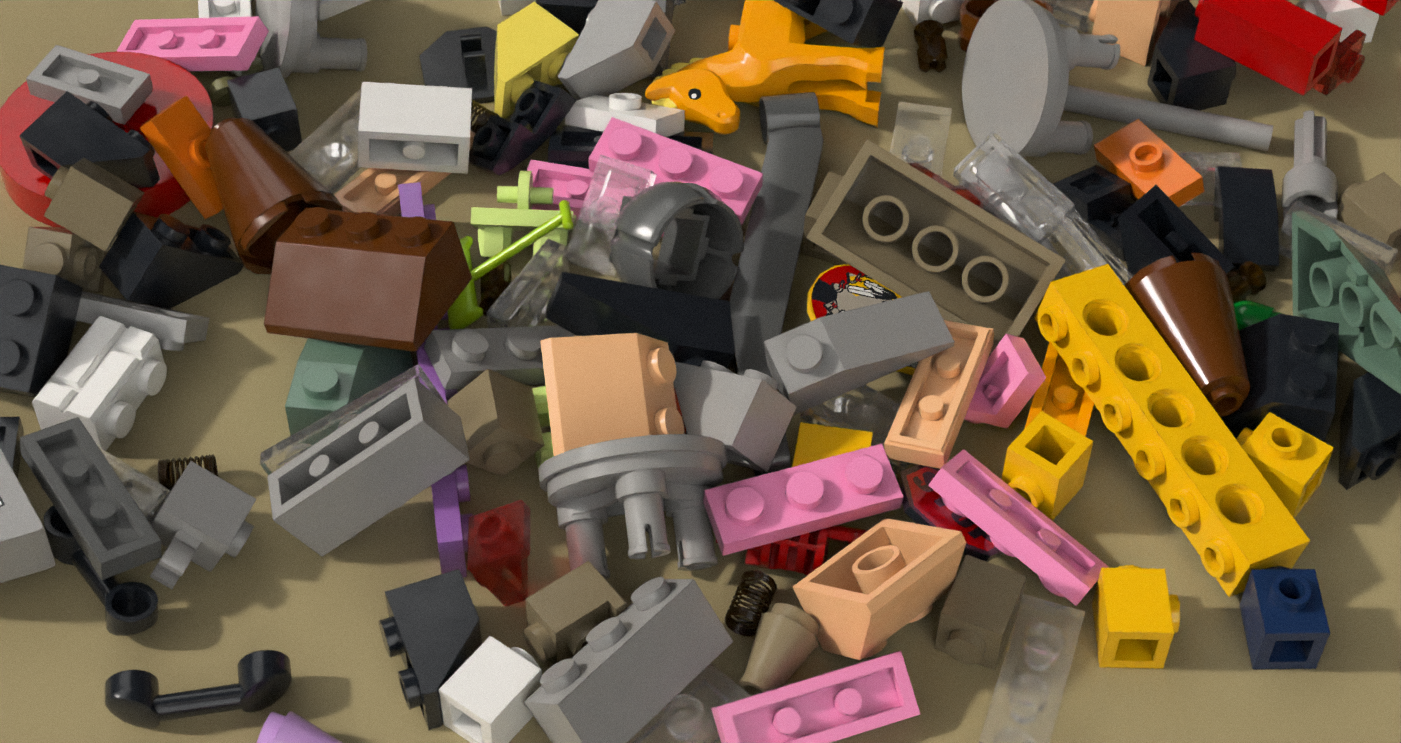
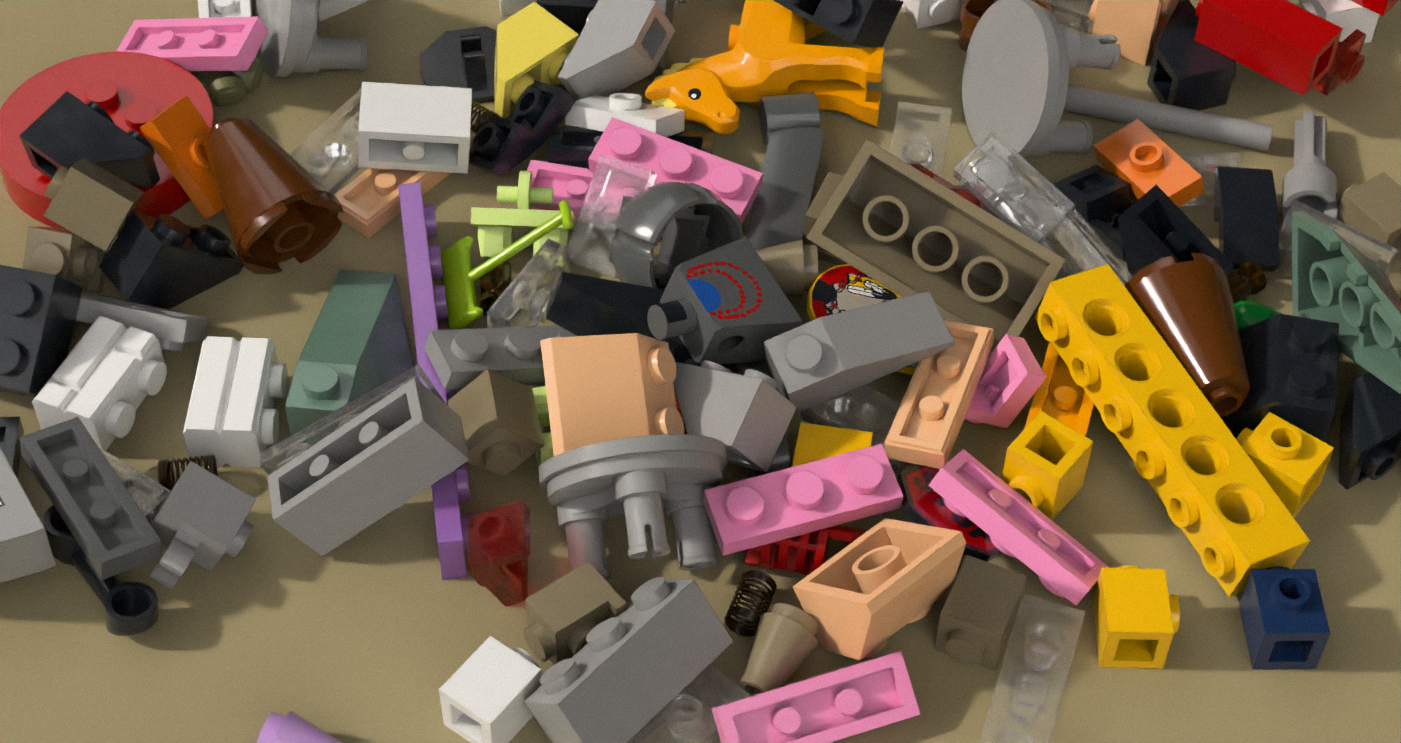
(89, 78): light grey plate -> none
(136, 698): black bar -> none
(235, 400): none -> white brick
(267, 103): black brick -> none
(364, 278): reddish brown slope -> none
(434, 633): black slope -> none
(723, 306): none -> dark grey torso
(792, 265): none -> dark tan cone
(932, 46): dark brown piece -> none

